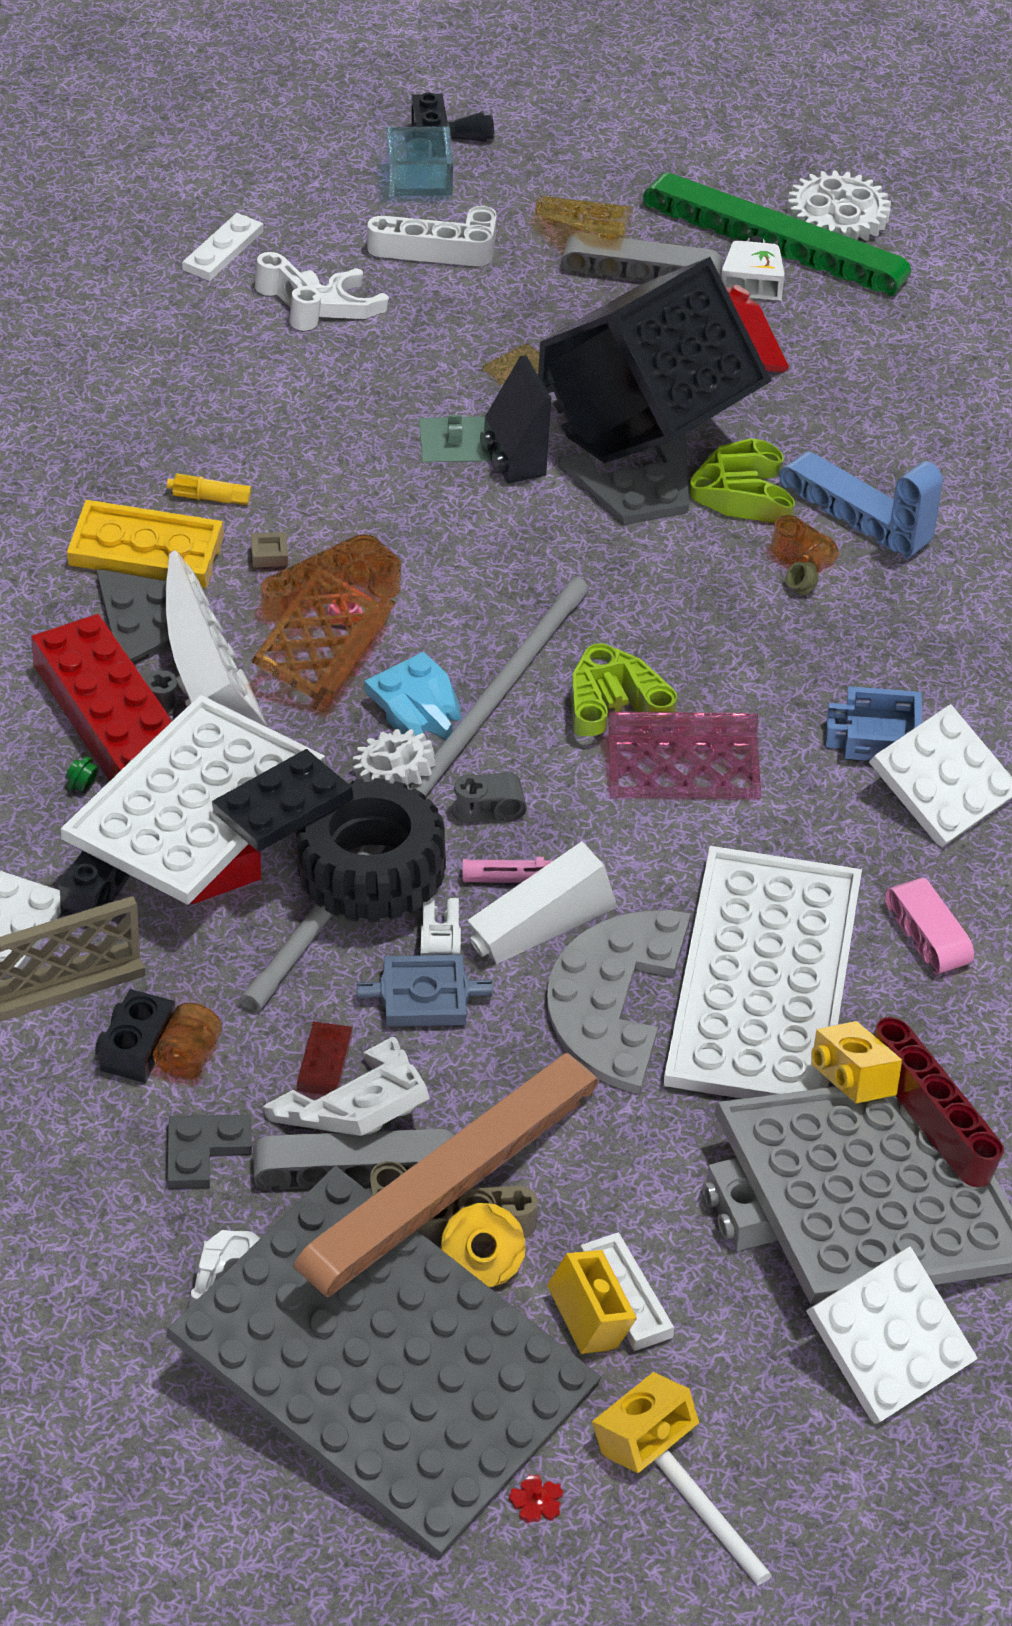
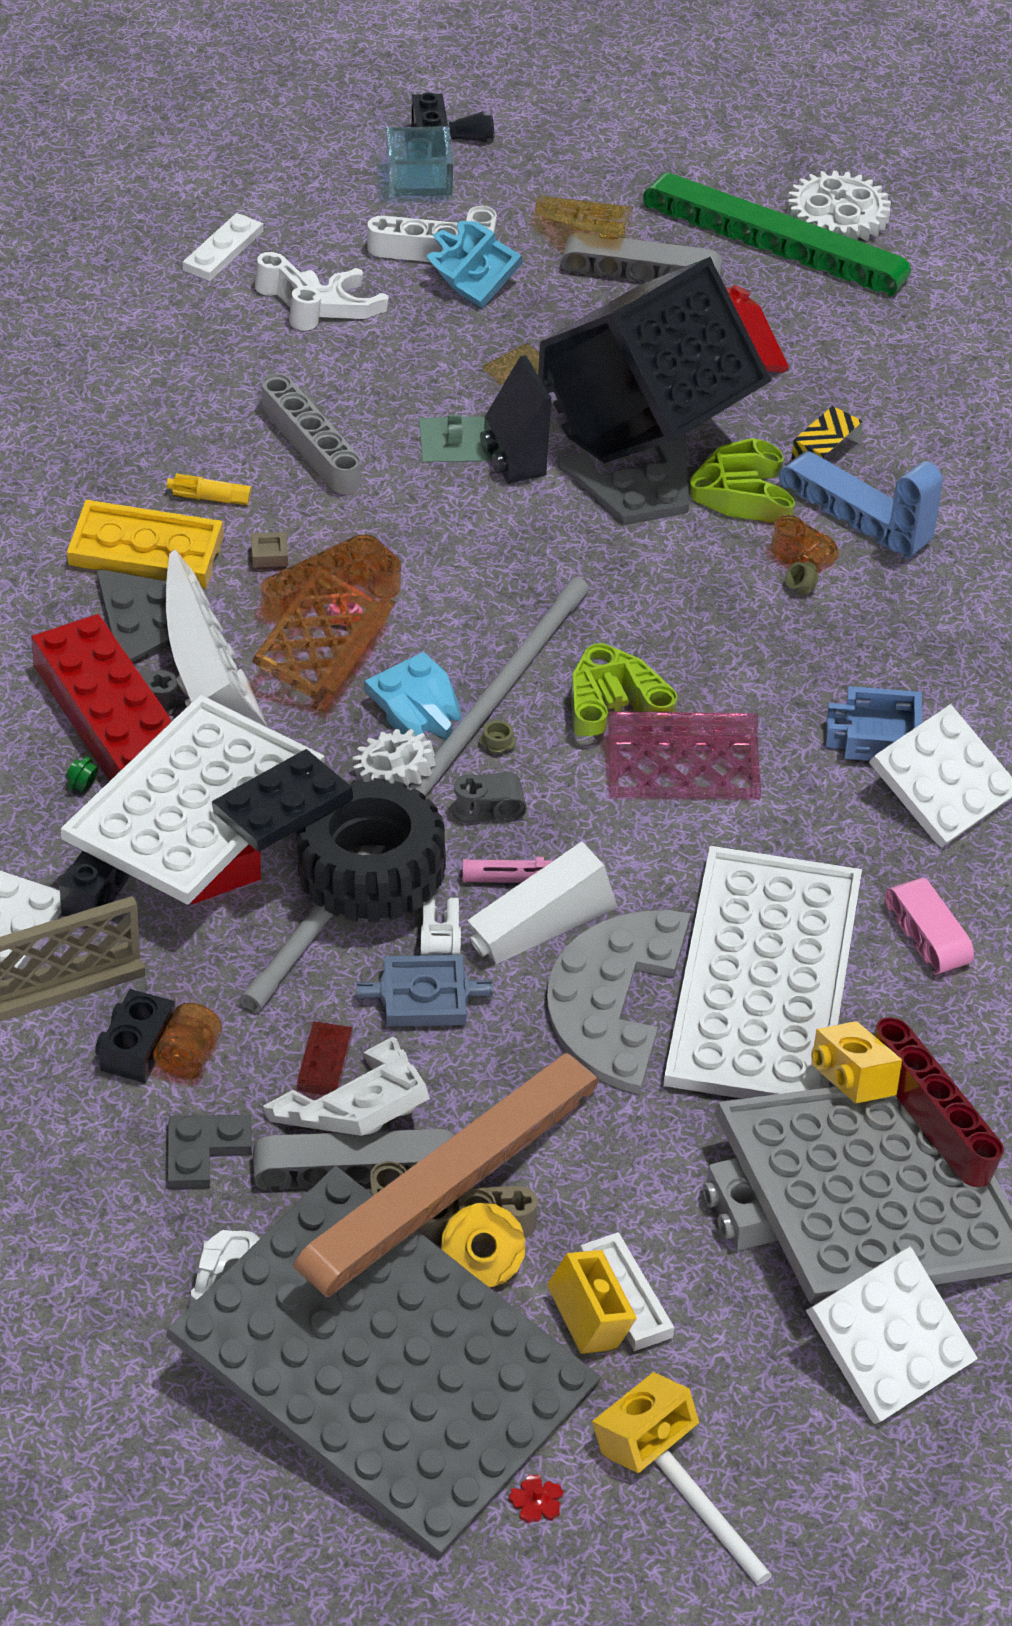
(311, 434): none -> light grey beam
(474, 261): none -> medium azure plate
(498, 737): none -> olive plate
(755, 267): white torso -> none
(827, 433): none -> sticker

